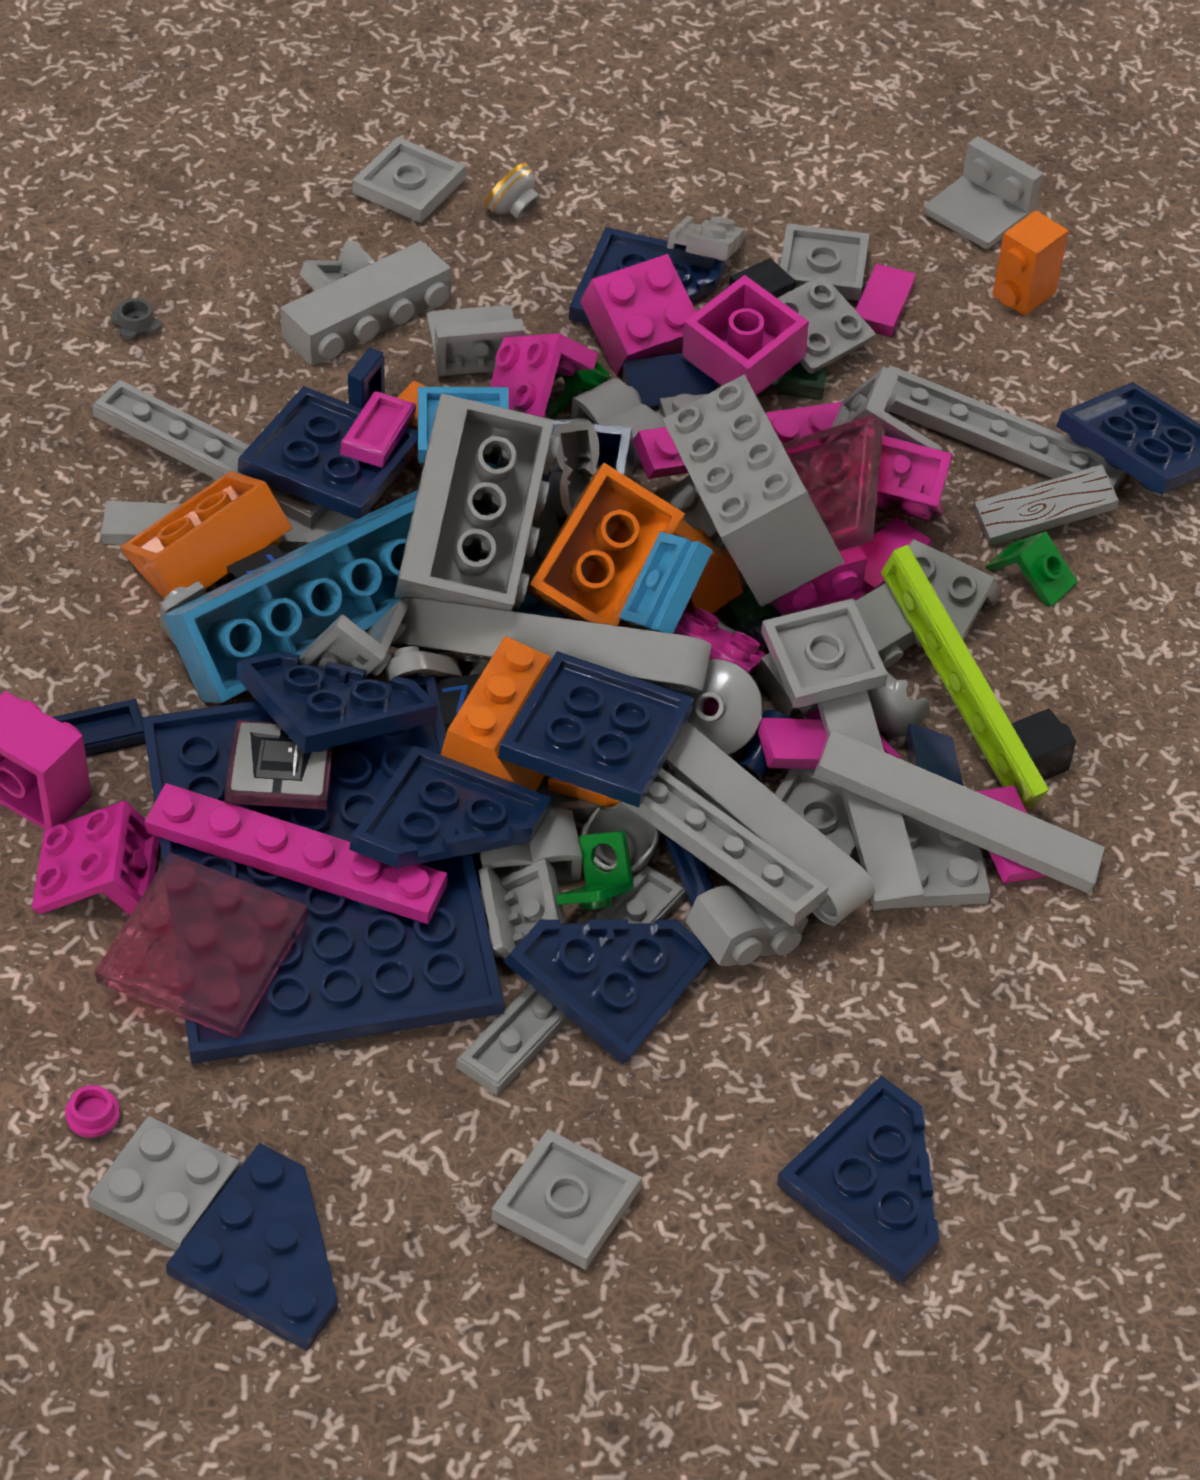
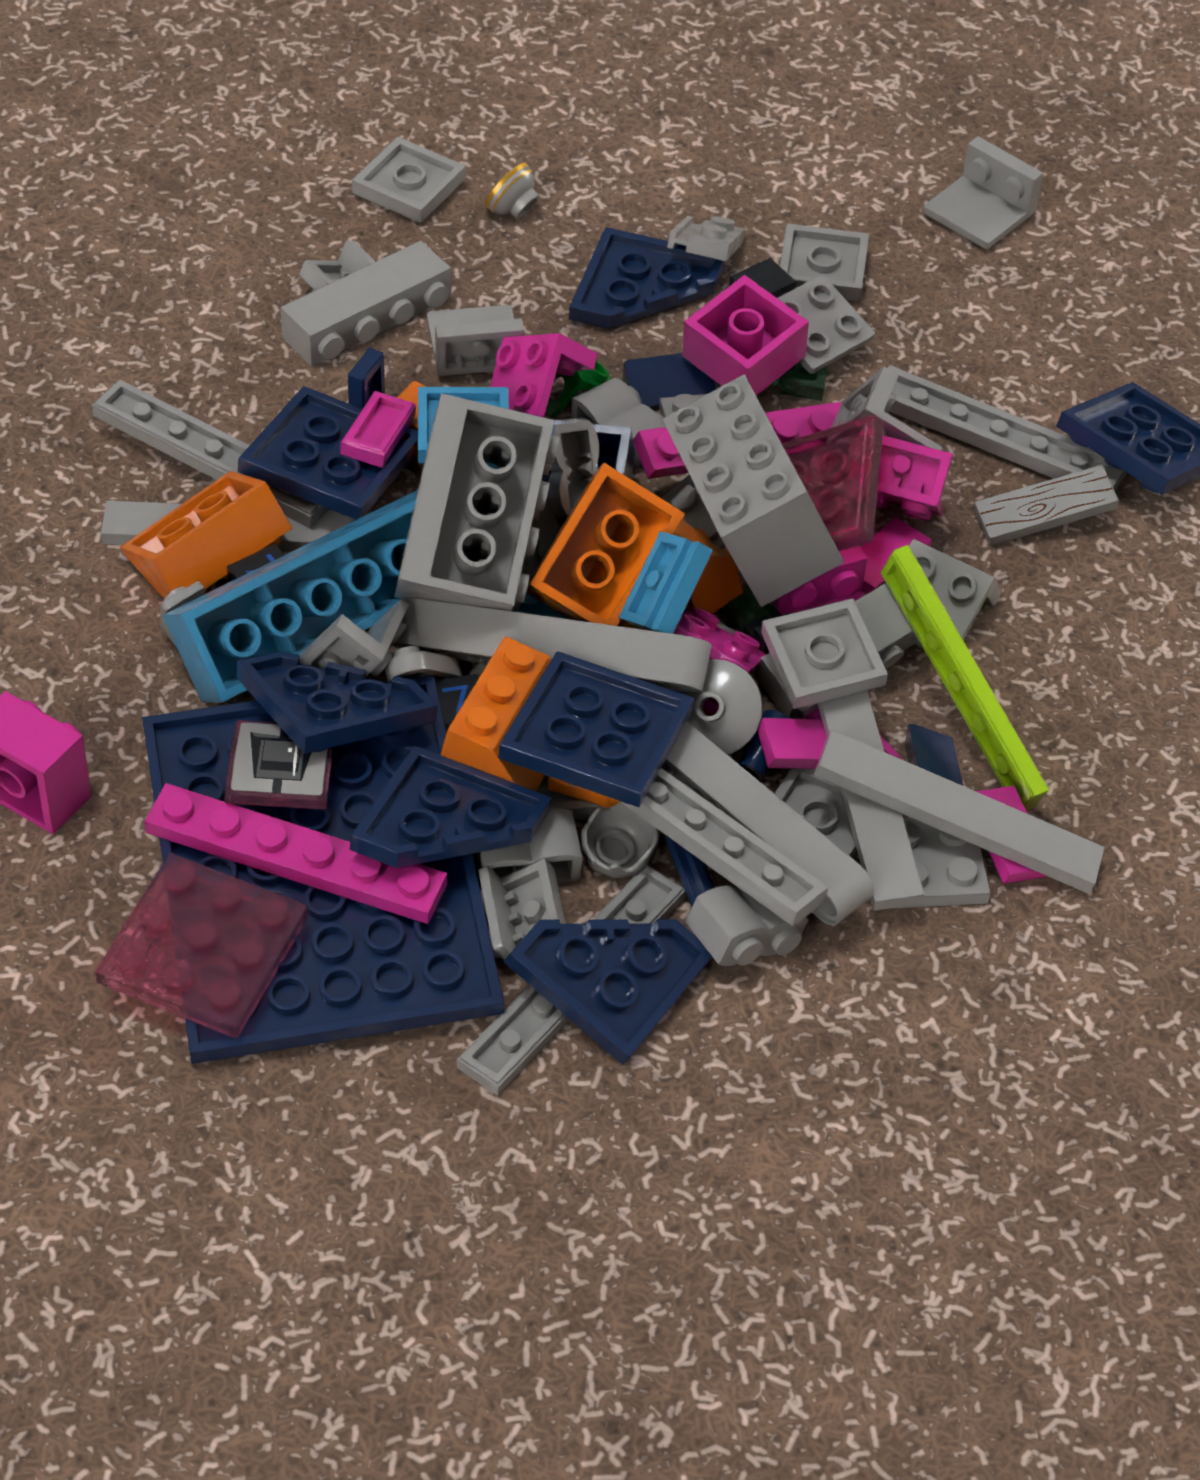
(92, 1111): dark pink plate -> none
(96, 855): dark pink bracket -> none
(108, 726): dark blue tile -> none
(135, 318): dark grey plate -> none
(162, 1183): light grey plate -> none
(263, 1250): dark blue plate -> none
(566, 1199): light grey plate -> none
(600, 884): green bracket -> none
(638, 311): dark pink brick -> none
(872, 1179): dark blue plate -> none
(885, 298): dark pink tile -> none
(894, 709): light grey hair -> none
(1030, 262): orange brick -> none
(1040, 564): green bracket -> none
(1047, 742): black brick -> none

